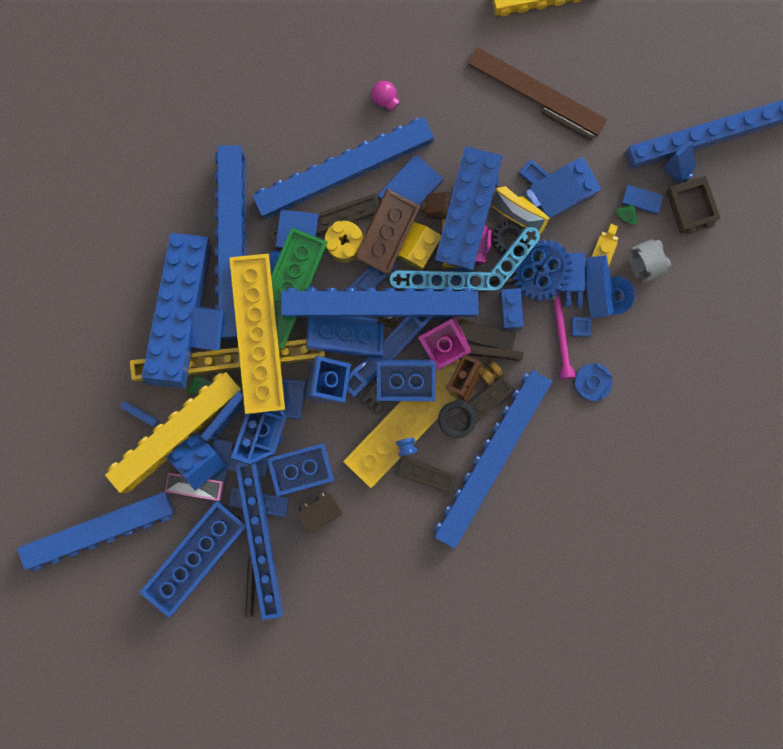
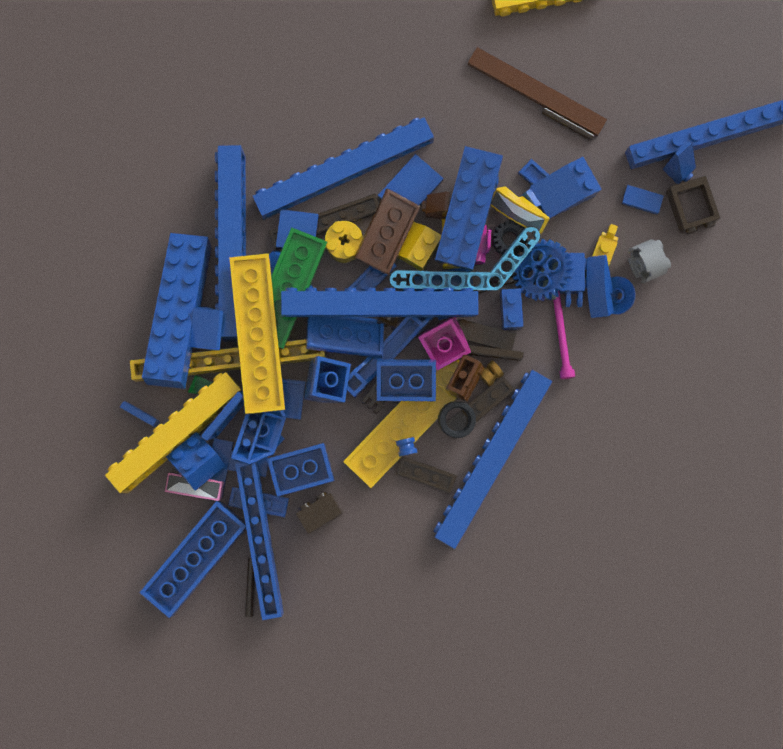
(95, 531): blue brick -> none
(385, 95): dark pink piece -> none
(581, 326): blue tile -> none
(593, 382): blue tile -> none
(627, 214): green tile -> none

